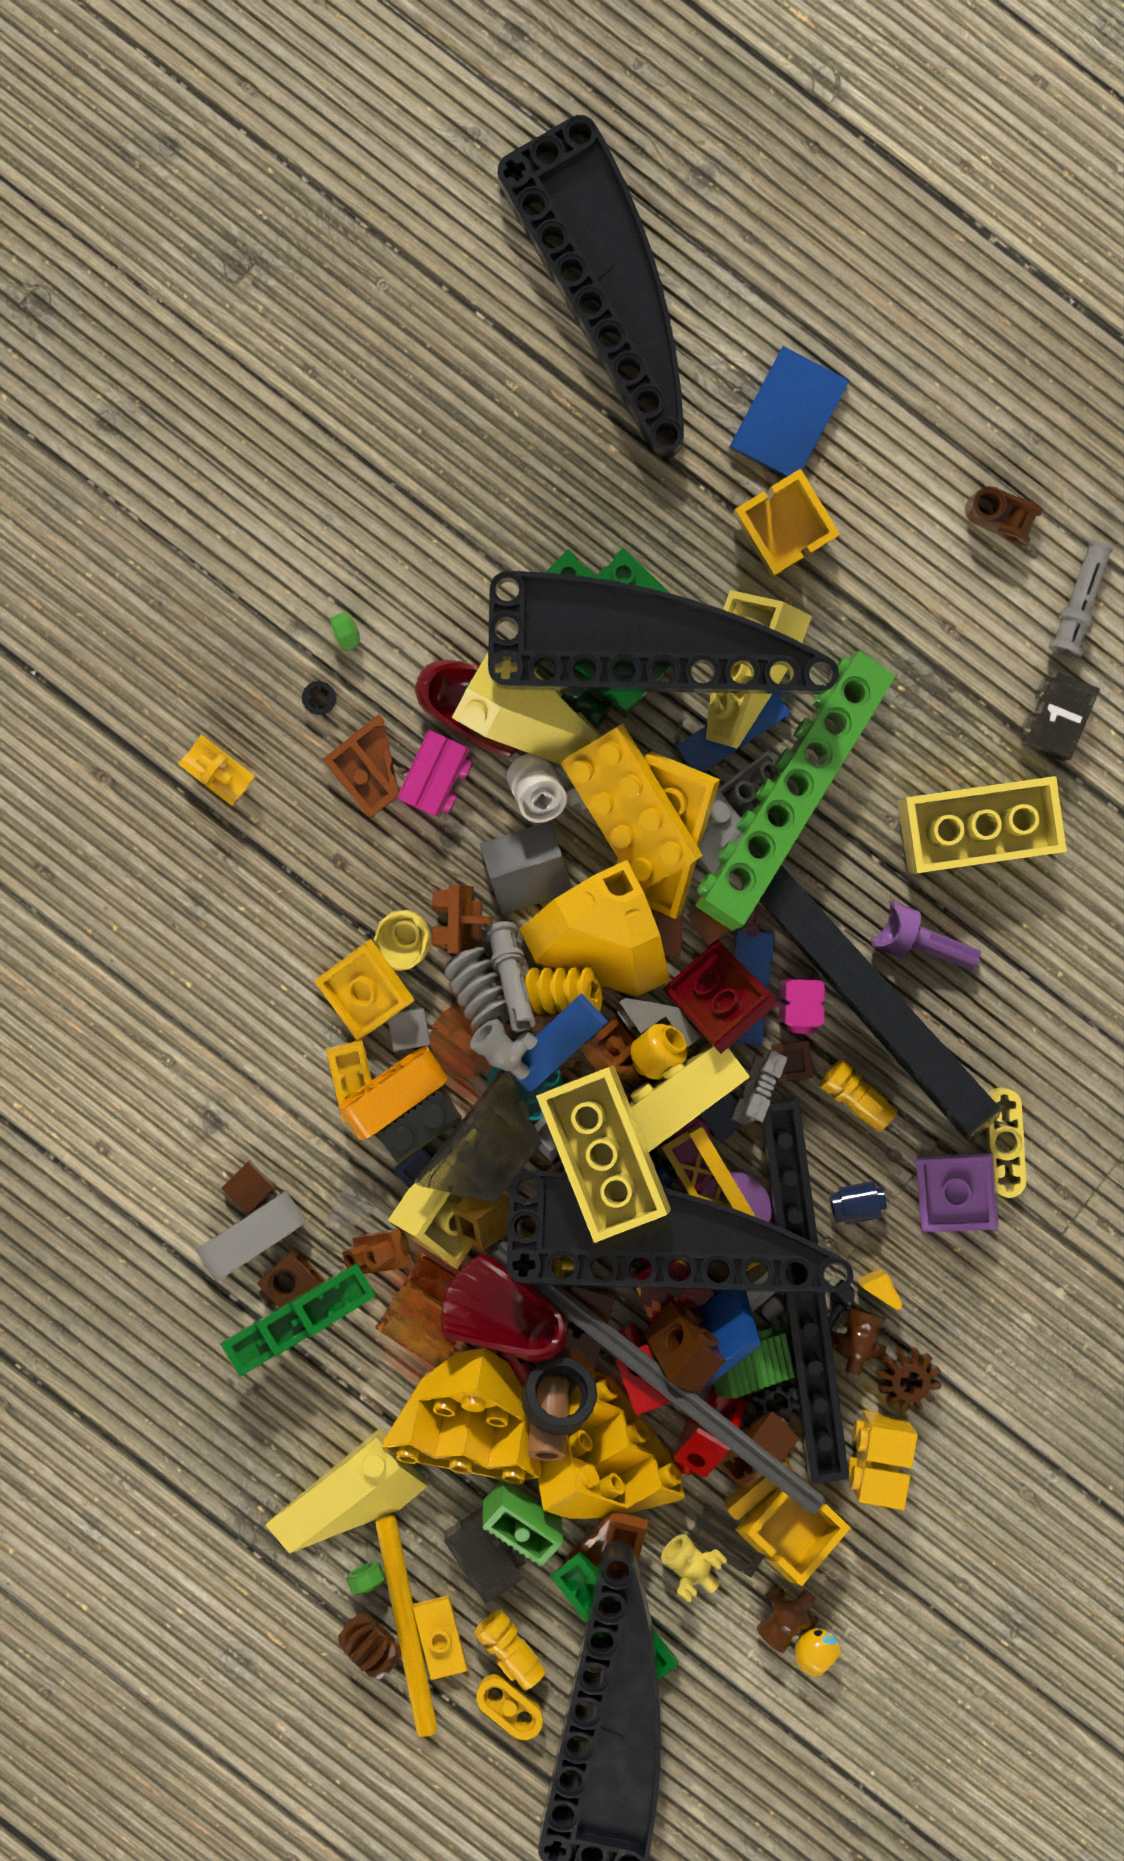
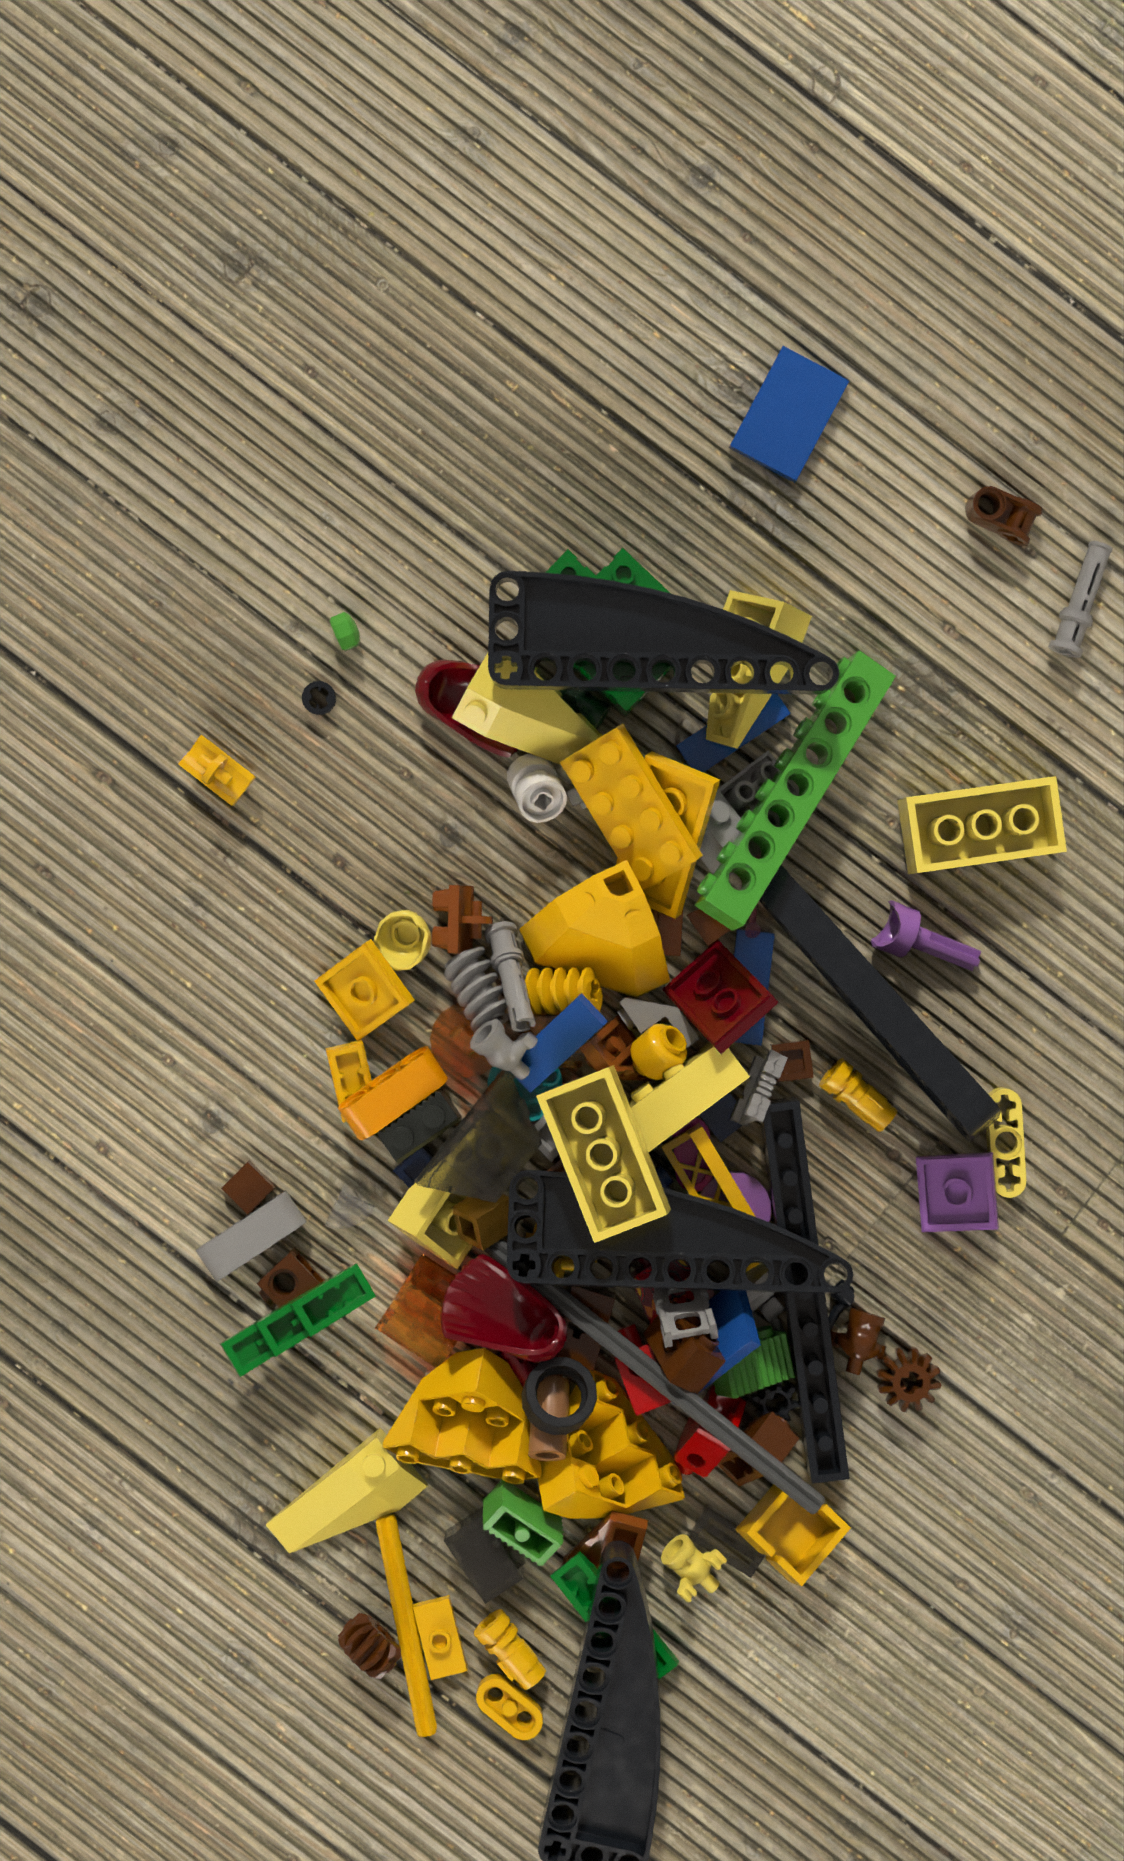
(365, 1578): bright green tile -> none
(366, 767): dark orange wing -> none
(378, 1251): dark orange hips -> none
(409, 1029): light grey tile -> none
(434, 775): dark pink brick -> none
(526, 867): dark grey slope -> none
(607, 243): black beam -> none
(671, 1312): none -> light grey piece
(750, 1495): yellow plate -> none
(786, 523): yellow piece -> none
(787, 1618): reddish brown piece -> none
(801, 1004): dark pink brick -> none
(816, 1651): yellow piece -> none
(857, 1203): dark blue brick -> none
(881, 1286): yellow slope -> none
(882, 1447): yellow piece -> none
(1059, 716): clear smoke brick -> none

